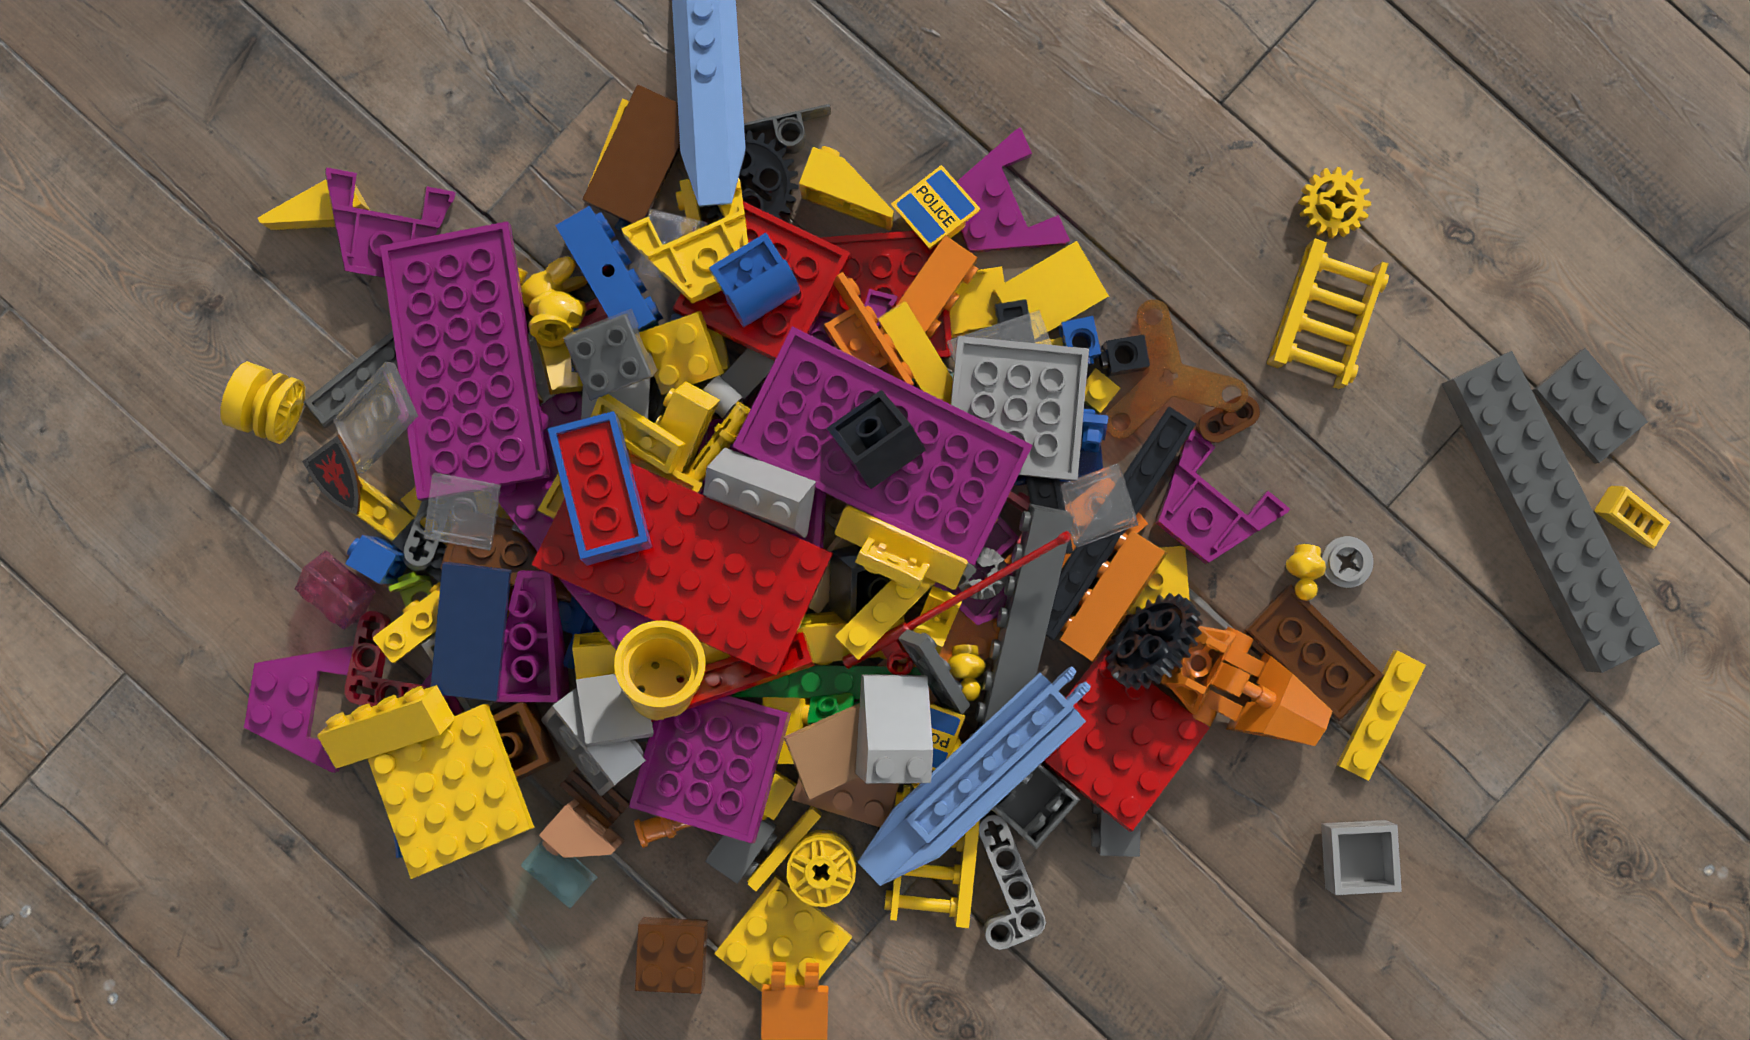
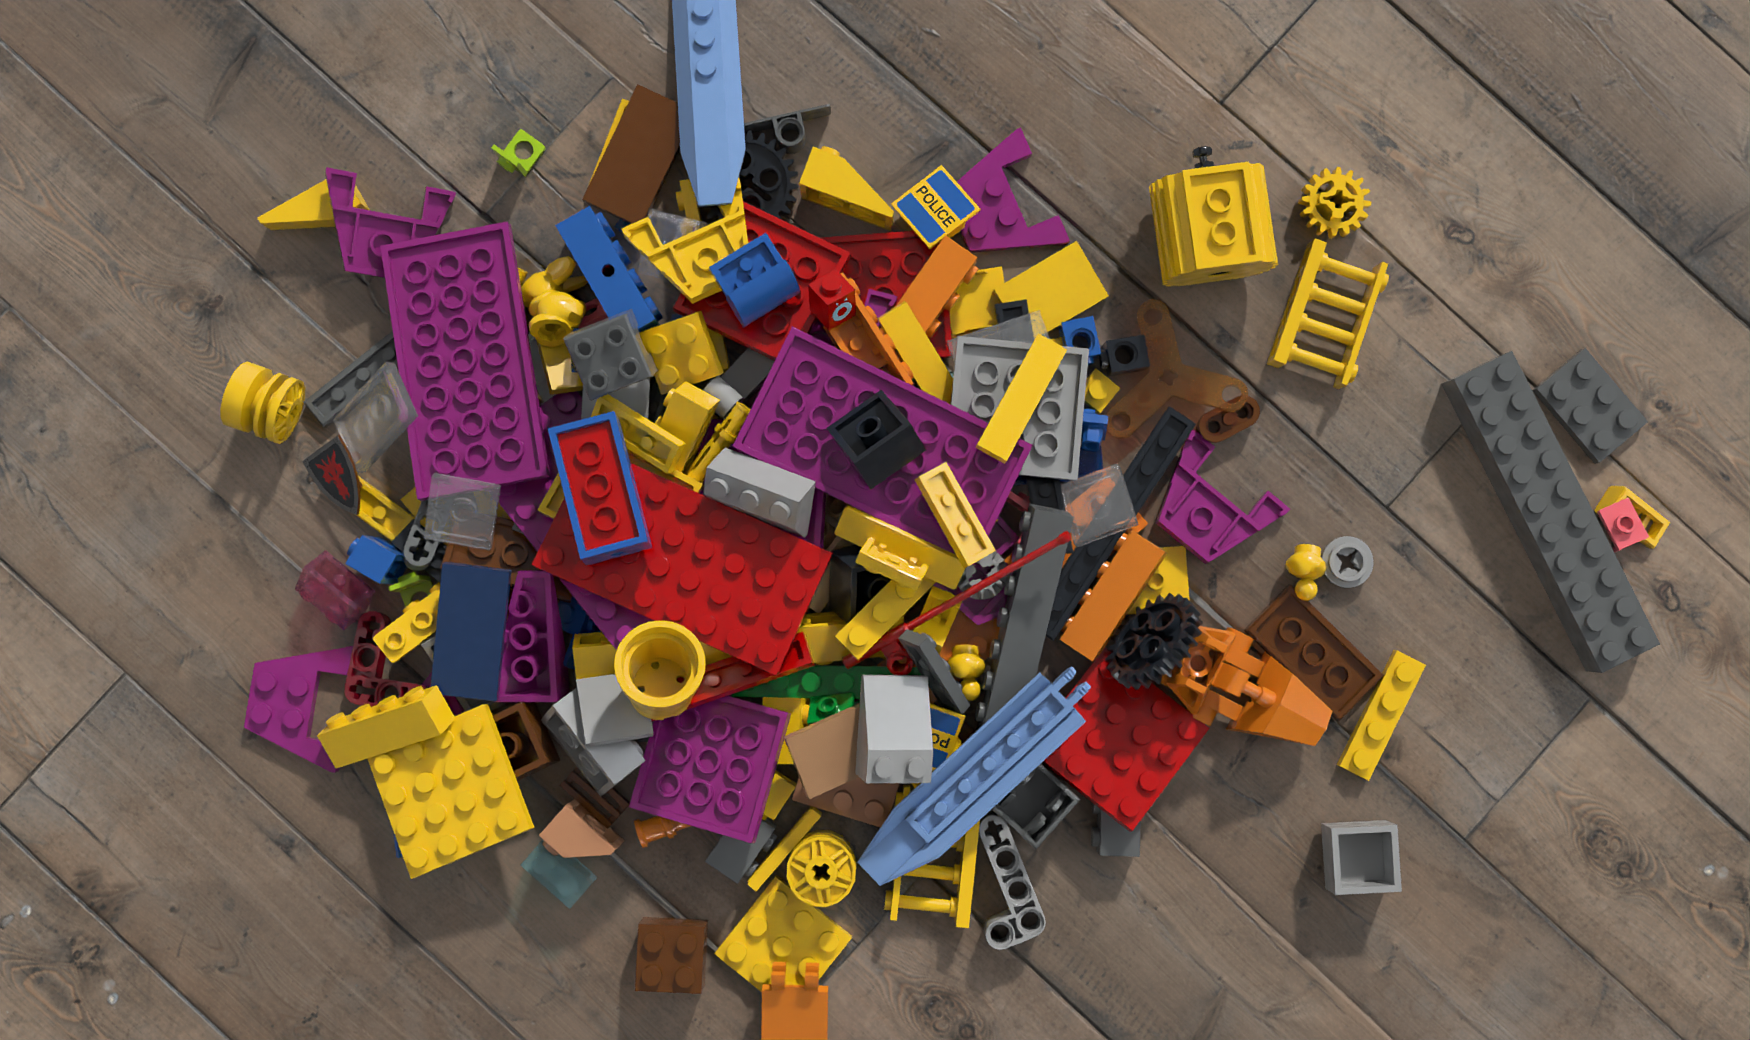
(511, 162): none -> lime bracket
(832, 299): none -> red brick
(955, 515): none -> yellow plate
(1021, 398): none -> yellow tile
(1213, 222): none -> yellow piece
(1622, 524): none -> coral bracket

